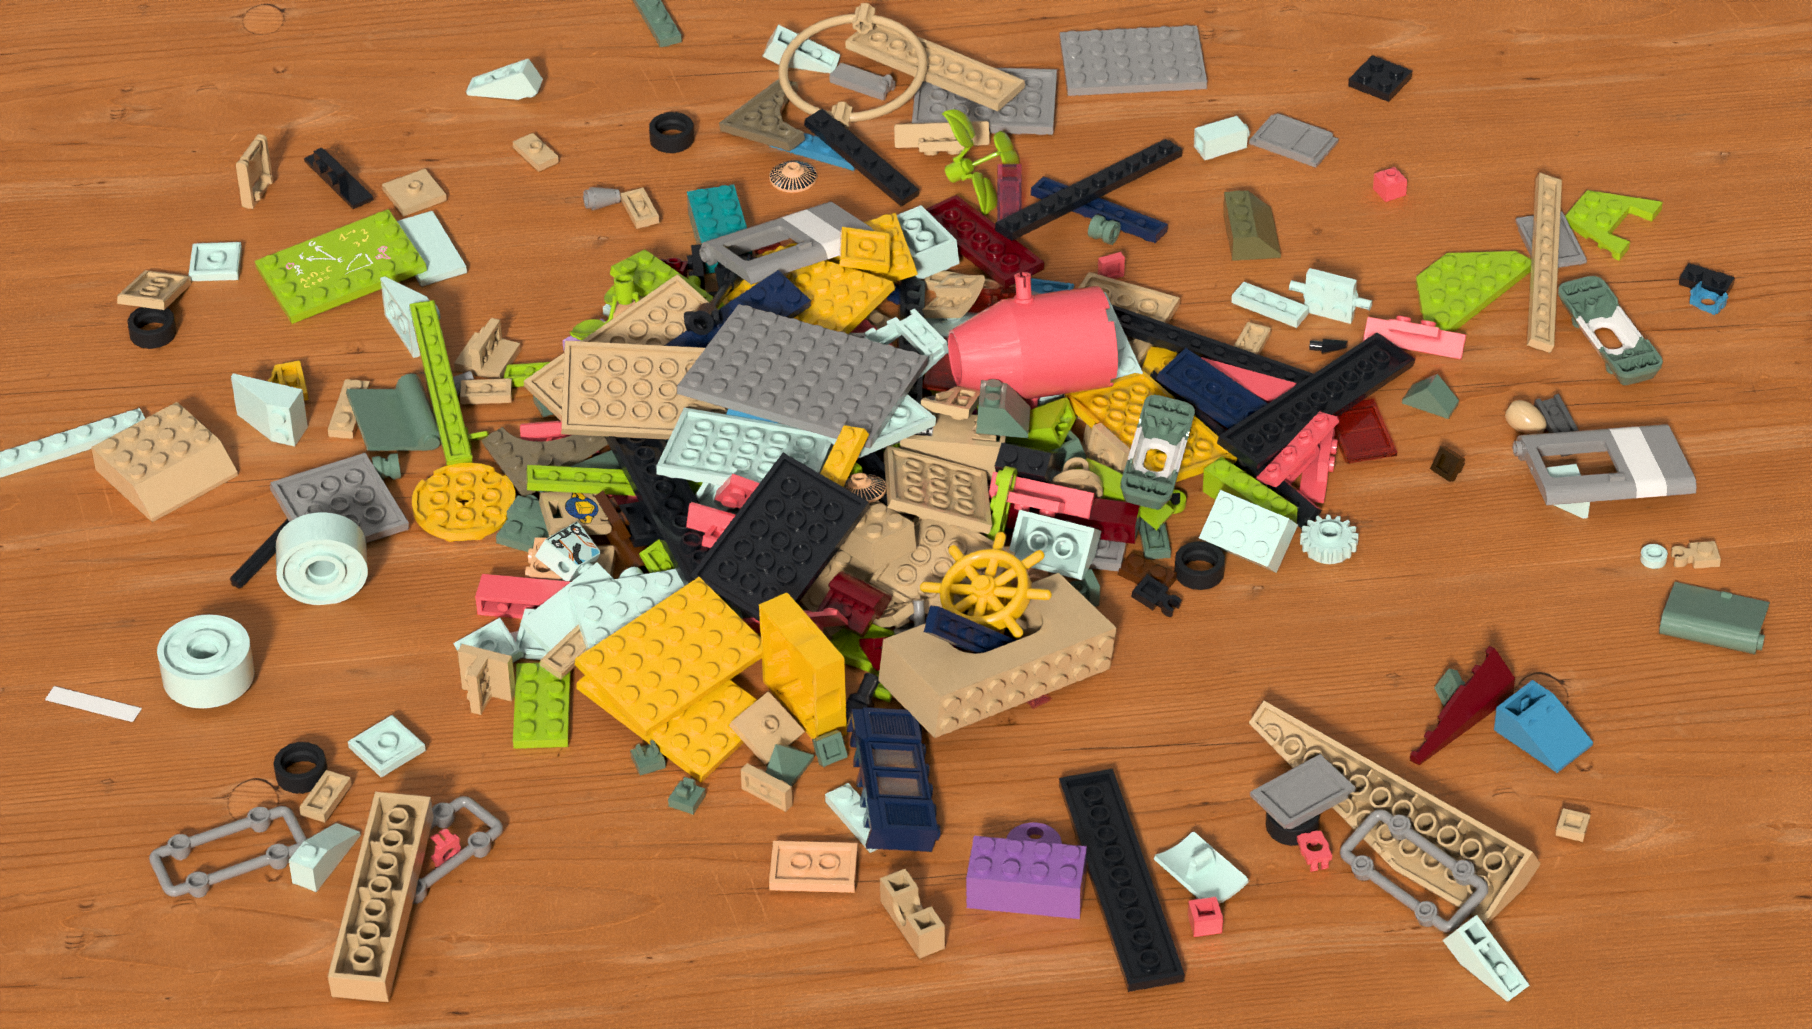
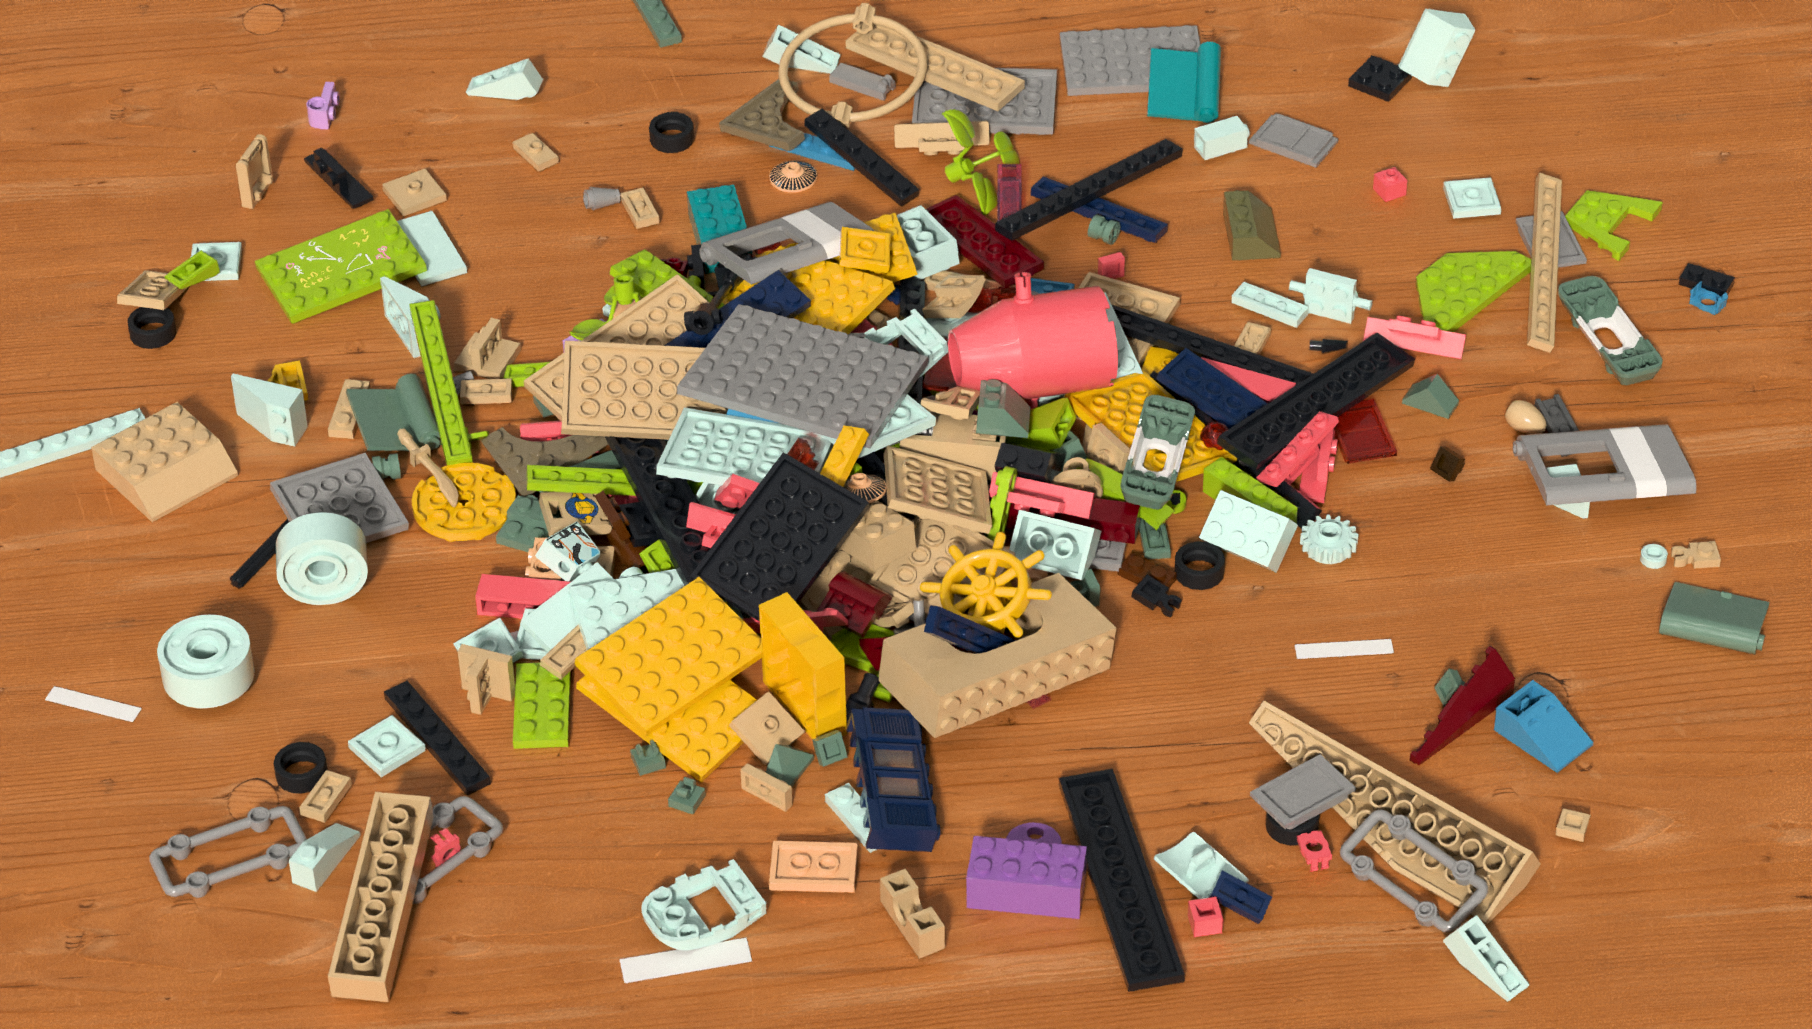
(194, 270): none -> lime slope
(322, 109): none -> lavender plate
(423, 455): none -> tan sword
(437, 738): none -> black plate
(680, 926): none -> light aqua slope
(685, 961): none -> white sticker
(802, 452): none -> clear red tile
(1185, 83): none -> teal door
(1210, 434): none -> clear red plate
(1240, 897): none -> dark blue plate
(1348, 648): none -> white sticker
(1437, 46): none -> light aqua slope
(1472, 198): none -> light aqua plate

